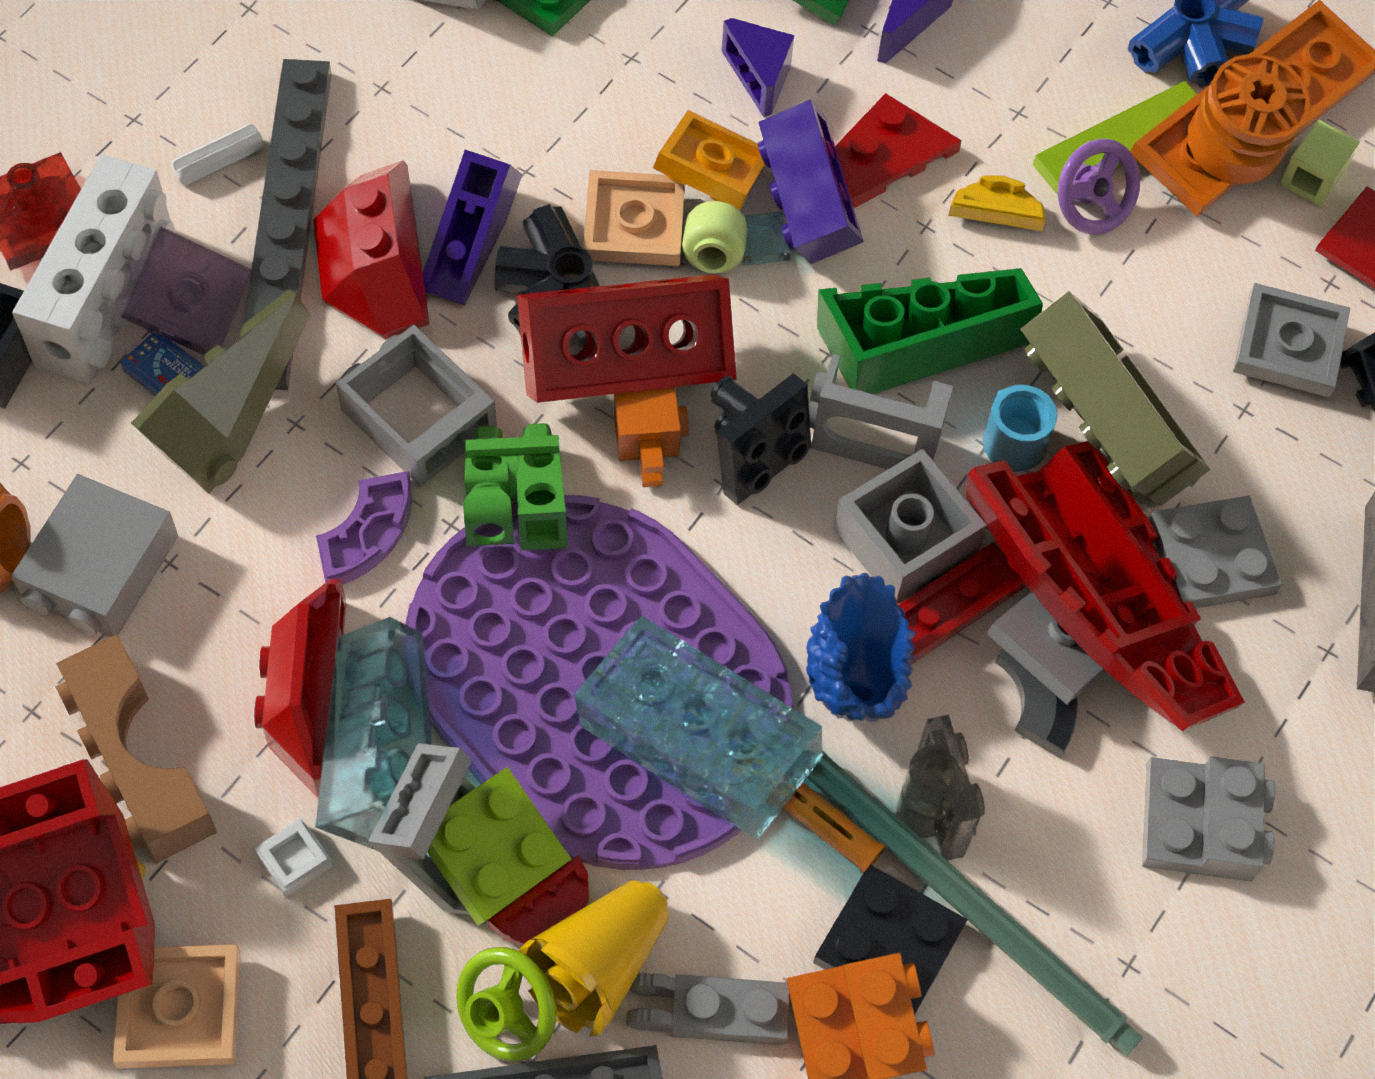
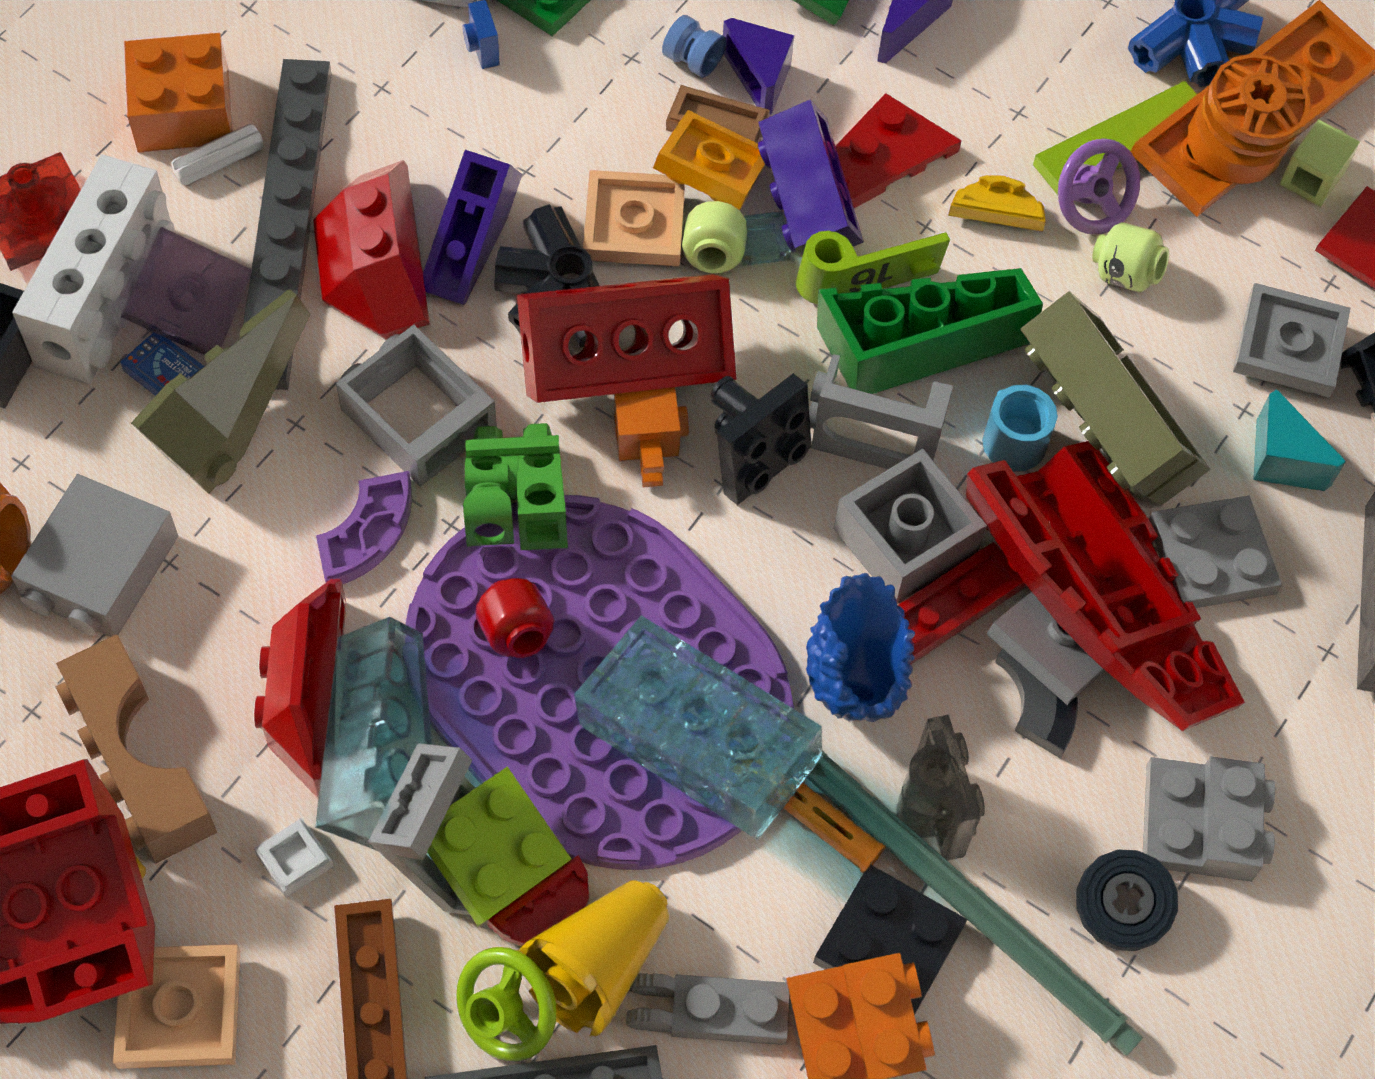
(177, 91): none -> orange brick
(481, 34): none -> blue plate
(514, 618): none -> red head
(694, 46): none -> medium blue wheel
(729, 113): none -> medium nougat tile
(833, 263): none -> lime door
(1131, 257): none -> yellowish green head
(1155, 907): none -> black bush
(1291, 449): none -> teal slope

